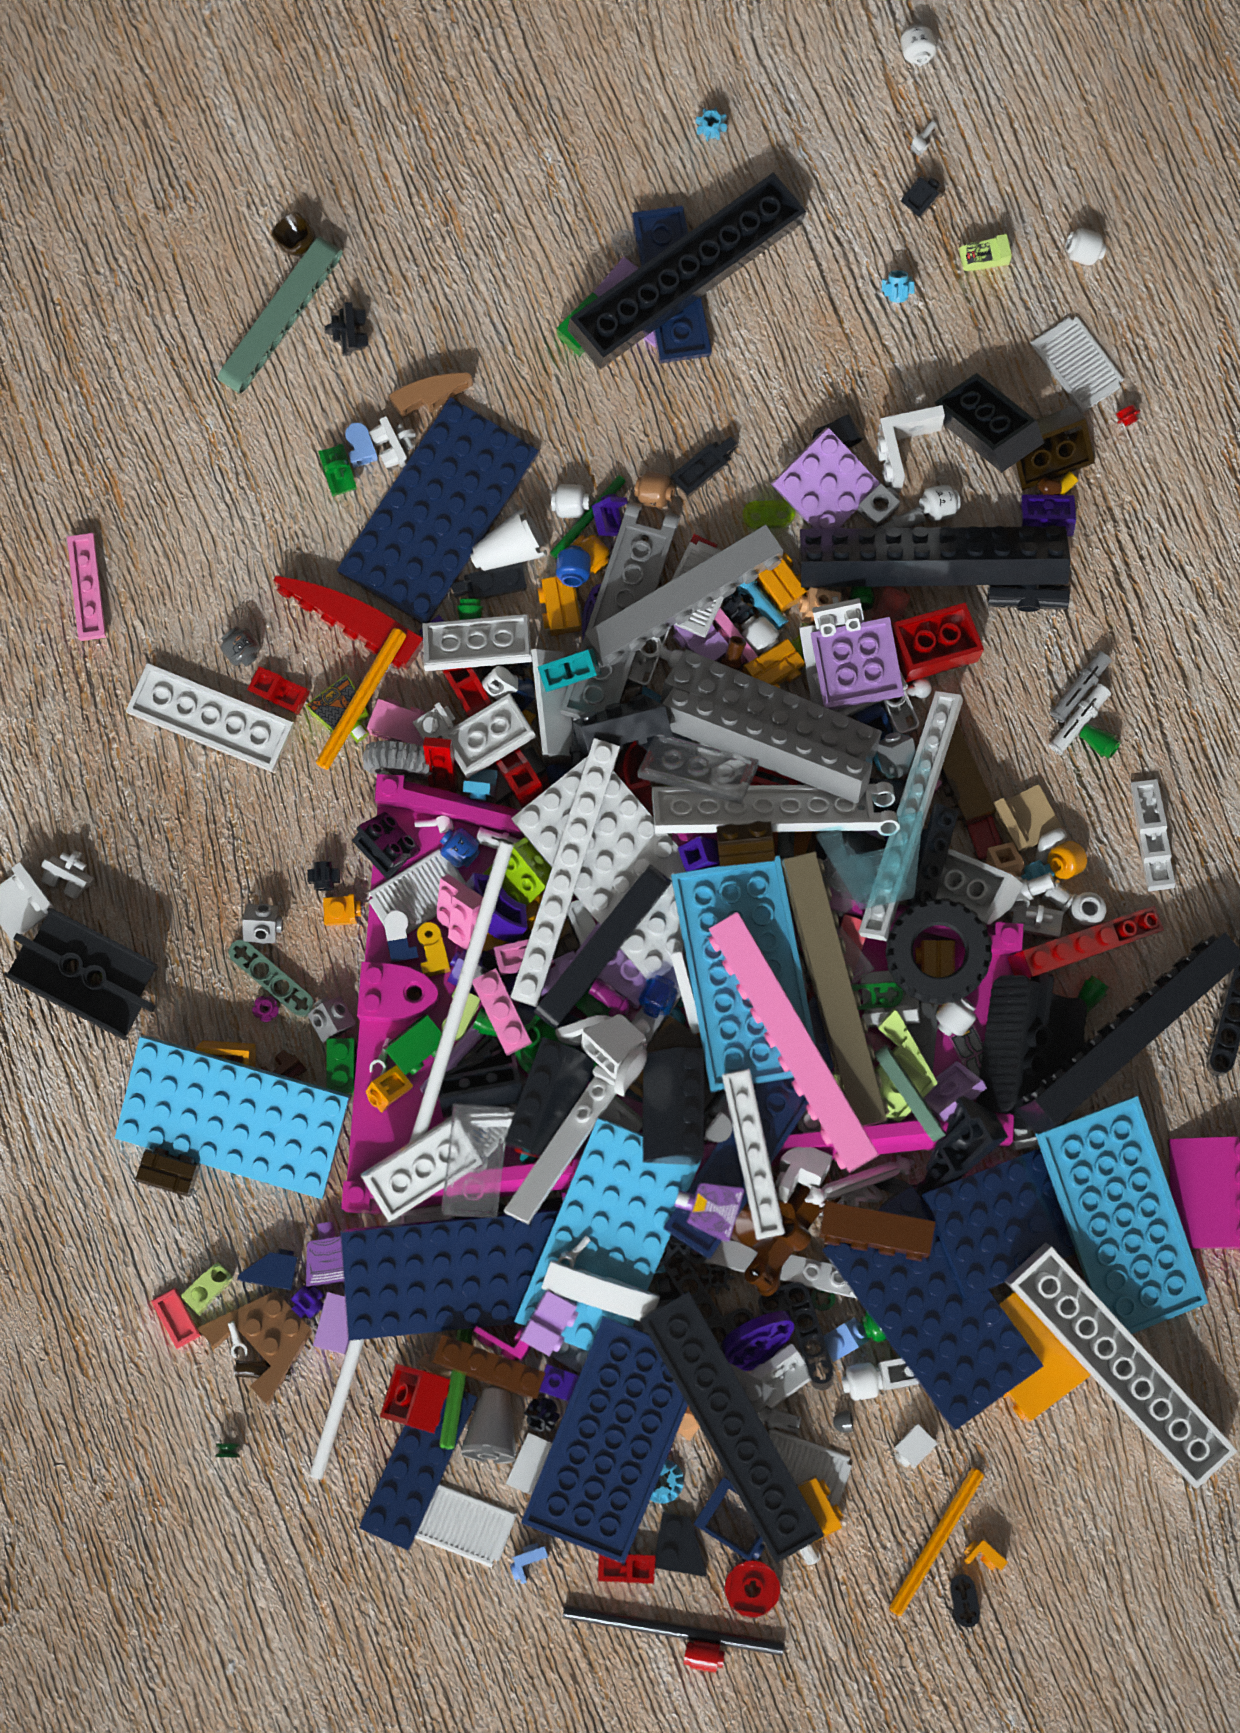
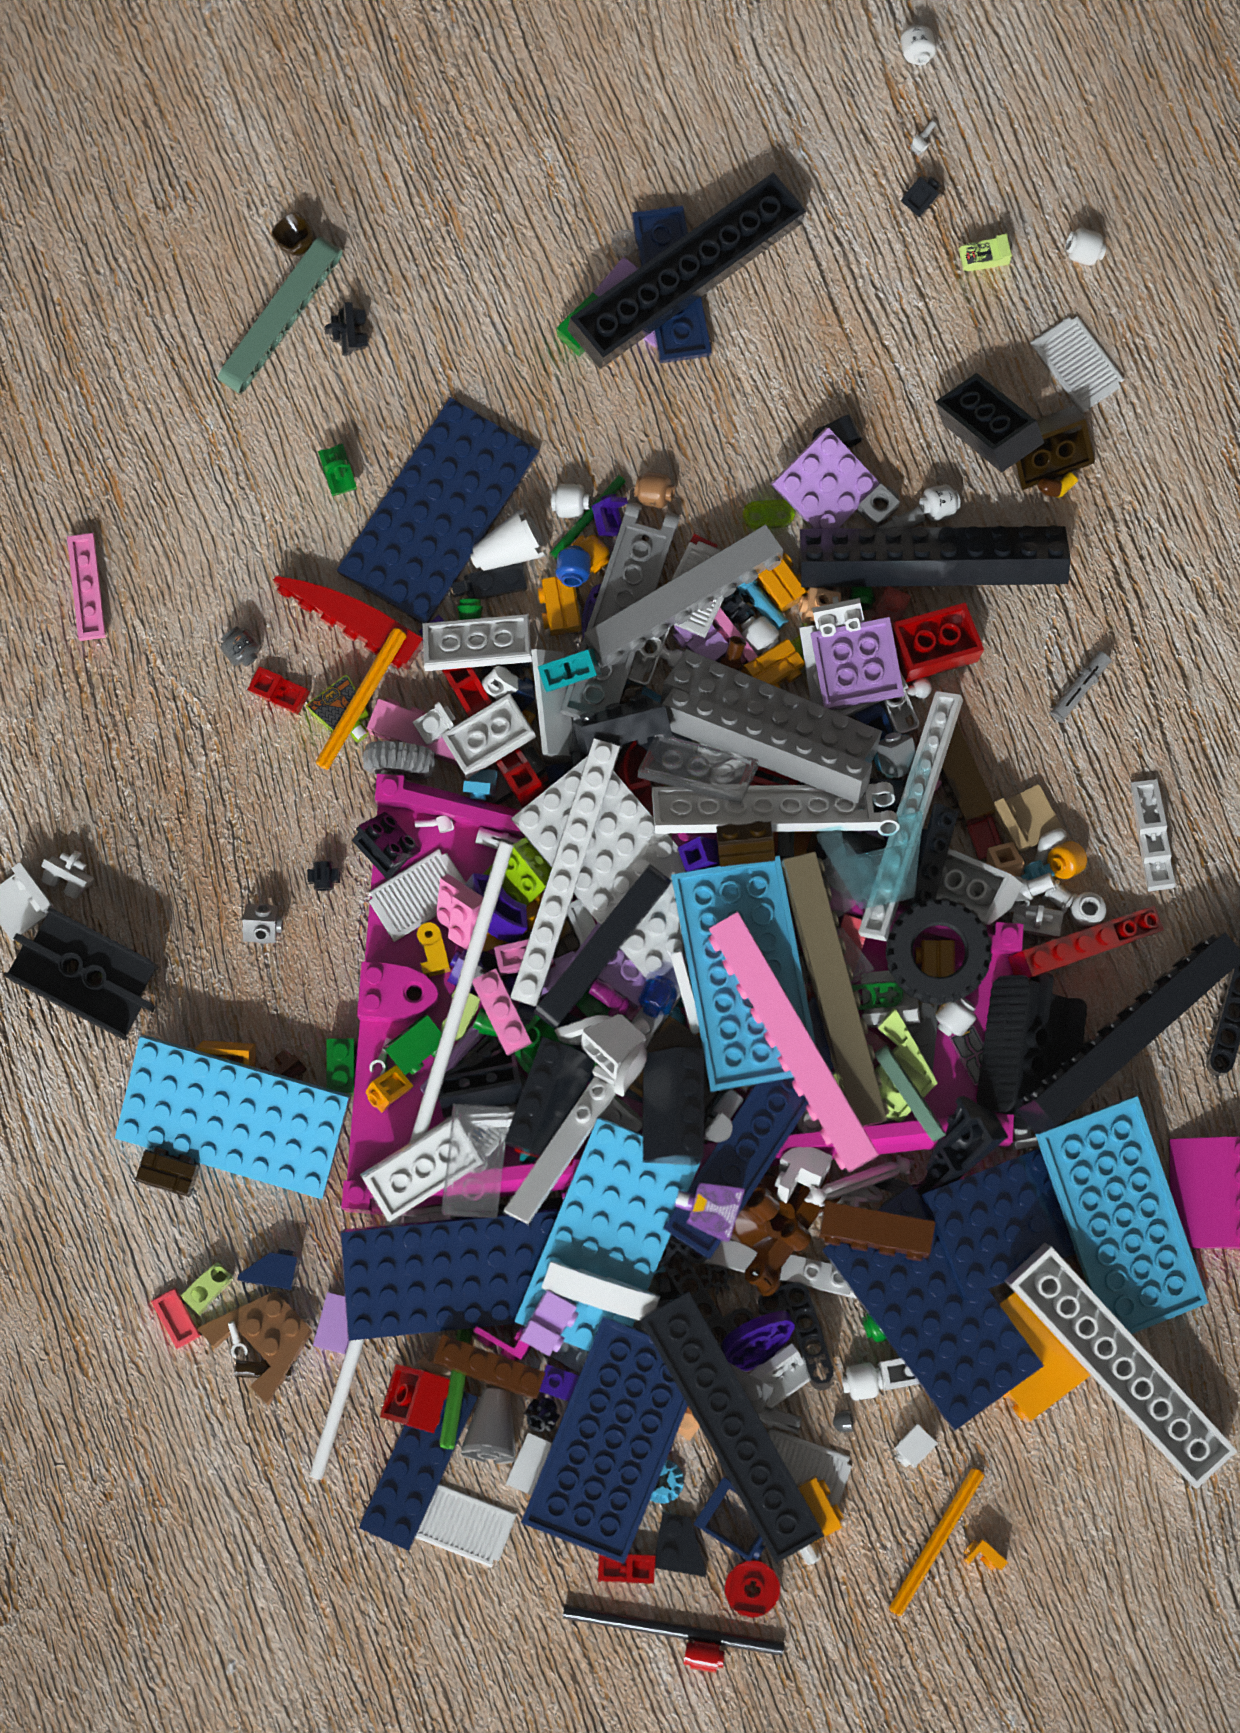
(210, 717): white plate -> none
(228, 1450): dark green bush -> none
(271, 1003): magenta plate -> none
(273, 976): sand green beam -> none
(308, 1302): dark purple gear -> none
(324, 1258): medium lavender torso -> none
(331, 1018): light grey brick -> none
(341, 910): light orange bracket -> none
(360, 441): light blue leg -> none
(395, 454): white hips -> none
(395, 929): leg -> none
(429, 392): medium nougat slope -> none
(440, 754): red hinge -> none
(459, 847): blue head -> none
(531, 1554): light blue bracket -> none
(571, 1256): white hand -> none
(703, 466): black hinge -> none
(717, 127): medium azure gear -> none
(753, 1154): white tile -> none
(823, 1307): dark green bush -> none
(845, 1339): light blue bracket -> none
(898, 286): medium azure gear -> none
(901, 427): white bracket -> none
(950, 1085): lavender plate -> none
(957, 1601): black beam -> none
(1029, 597): black piece -> none
(1048, 511): dark purple bracket -> none
(1092, 992): green cone -> none
(1098, 695): white pin -> none
(1101, 741): green cone -> none
(1128, 415): red plate -> none

